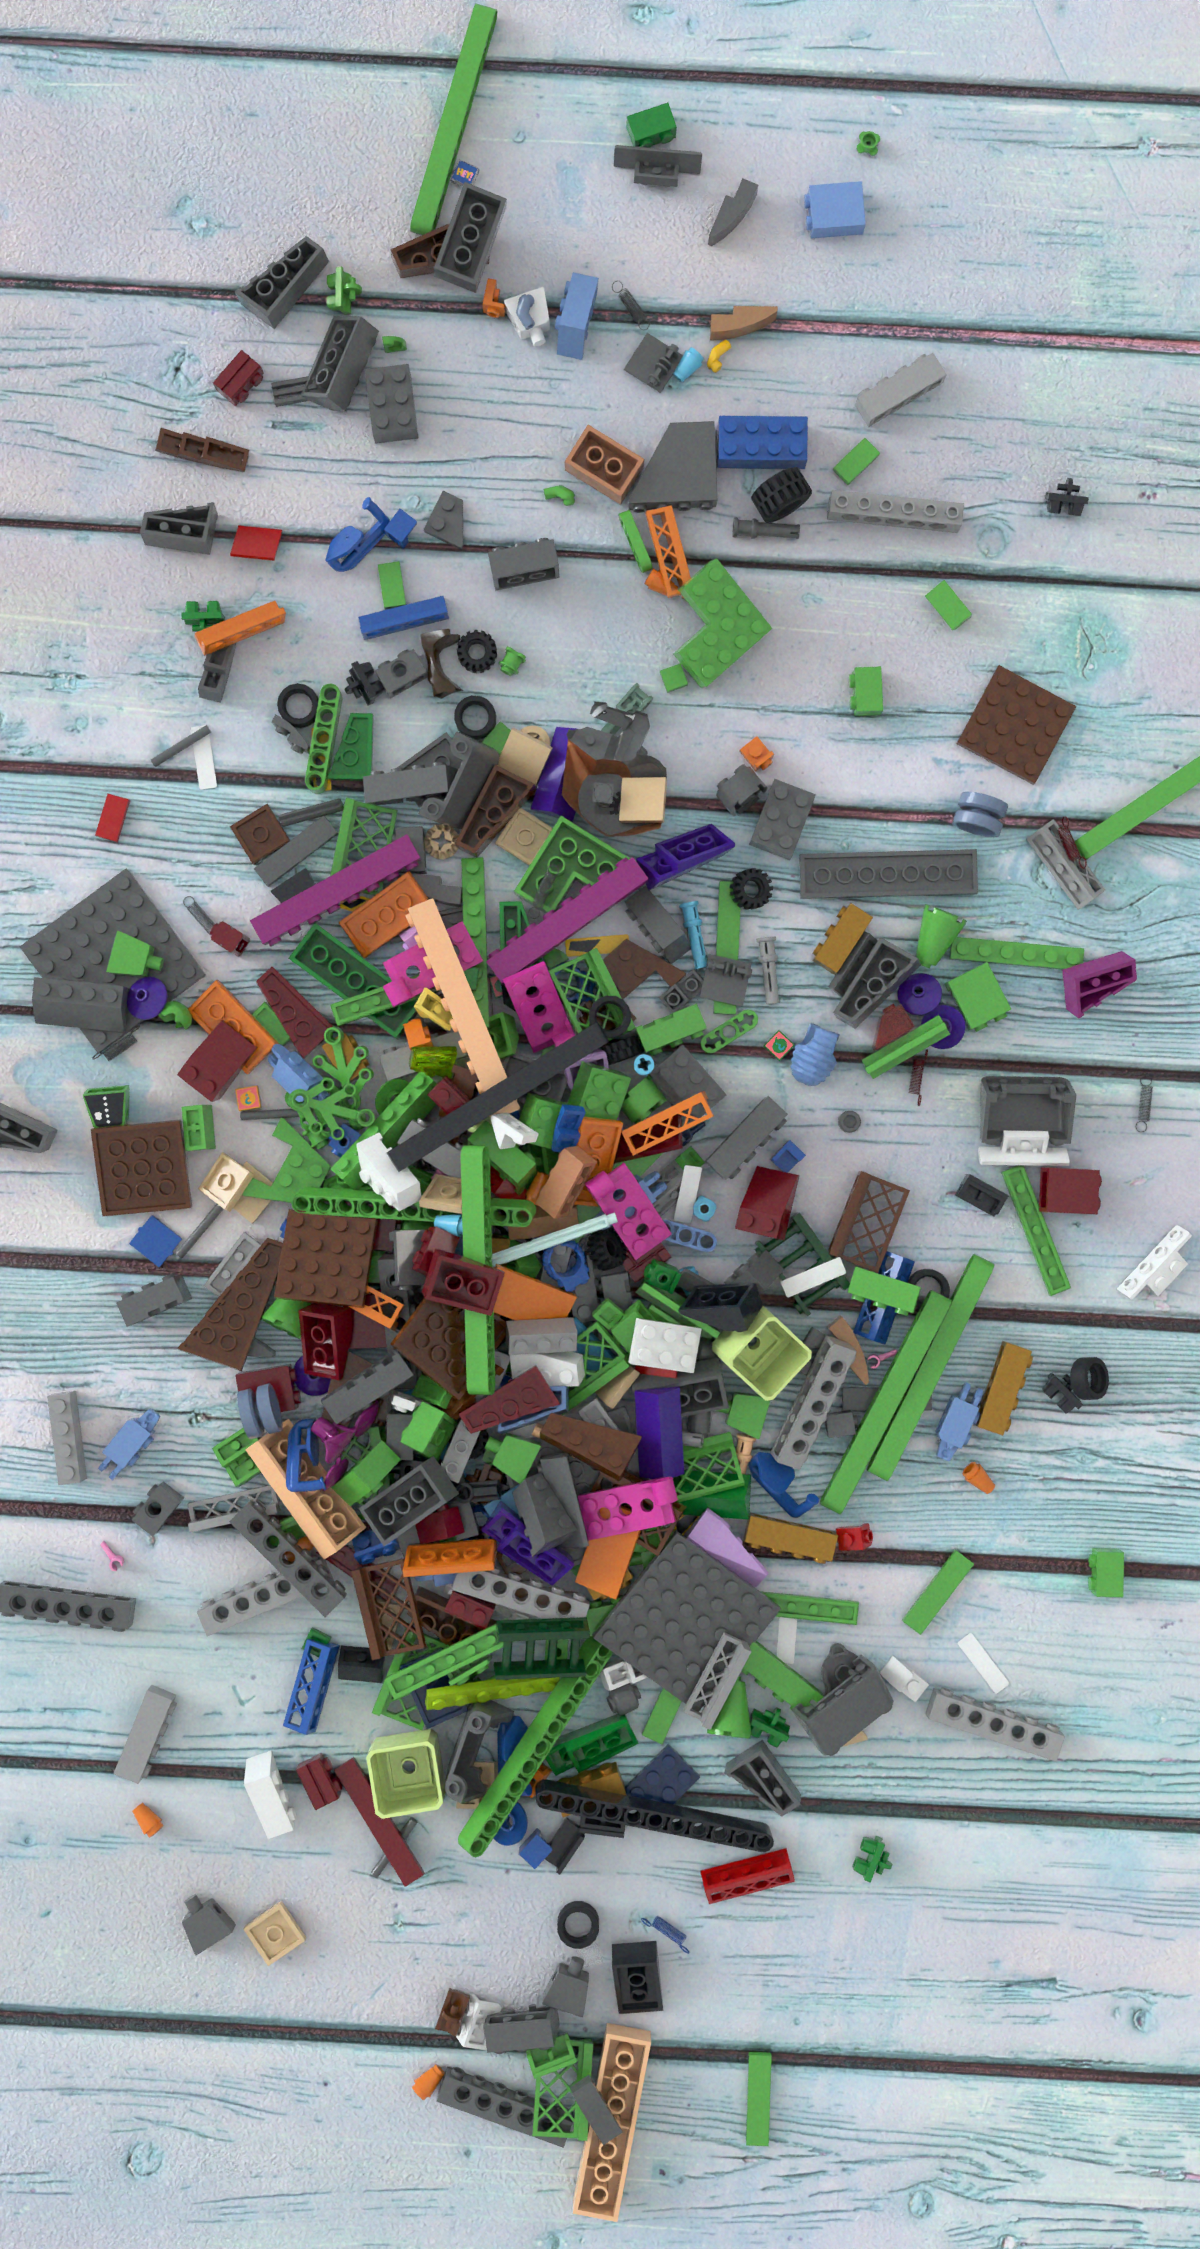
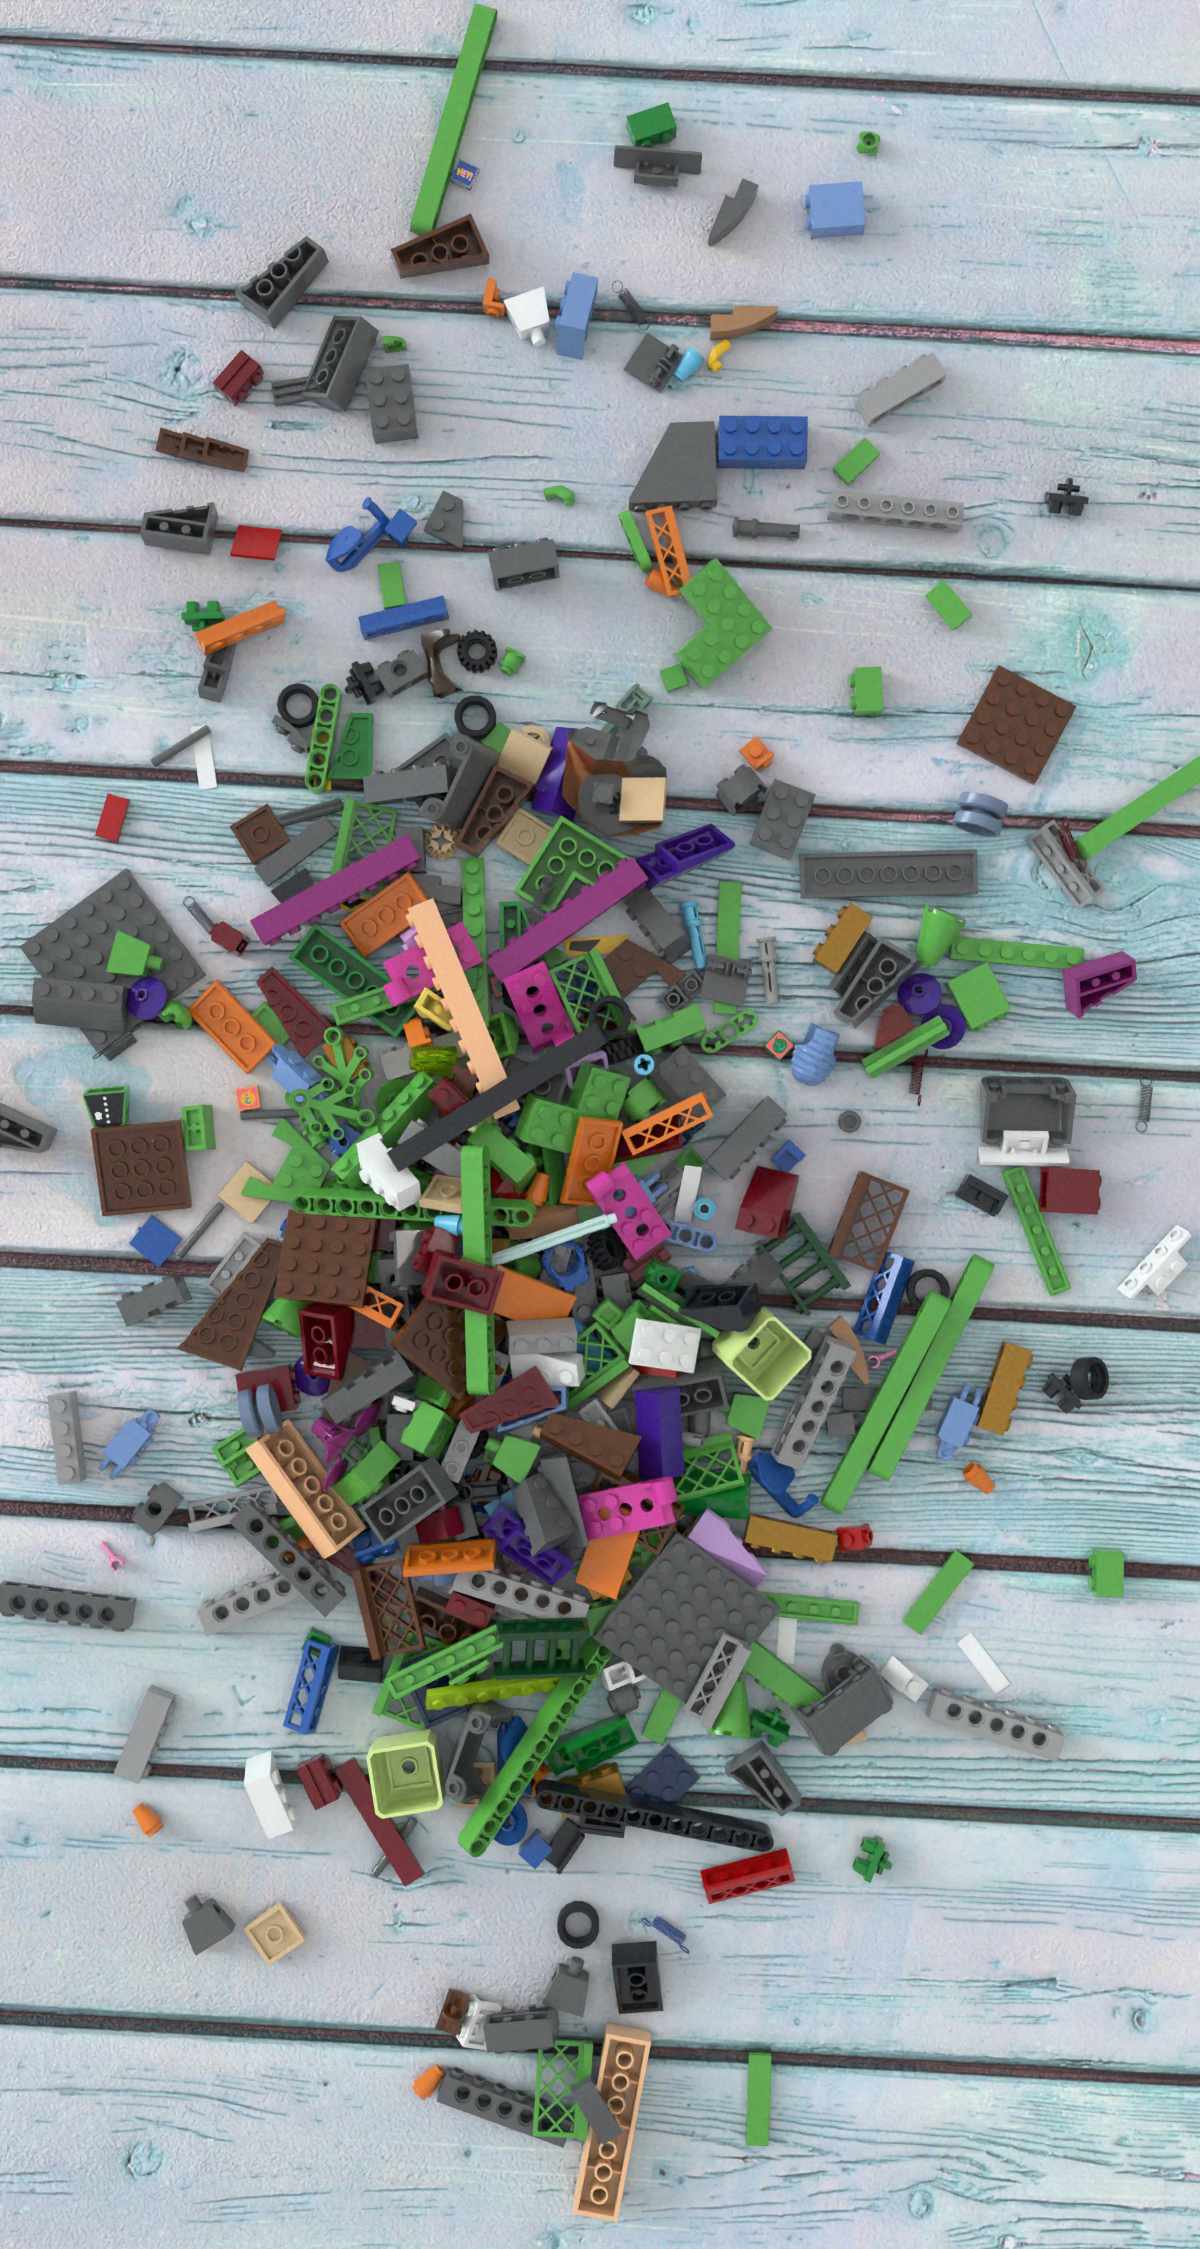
(217, 1061): dark red slope -> none
(226, 1181): tan tile -> none
(294, 1455): blue piece -> none
(345, 291): bright green hips -> none
(470, 237): dark grey brick -> none
(511, 1131): white slope -> none
(522, 311): sand blue arm -> none
(550, 2060): bright green hinge -> none
(565, 1182): nougat brick -> none
(567, 1126): blue slope -> none
(604, 464): nougat brick -> none
(763, 889): black tyre -> none
(781, 494): black tyre -> none
(813, 1277): white sticker -> none
(884, 1291): bright green wedge -> none

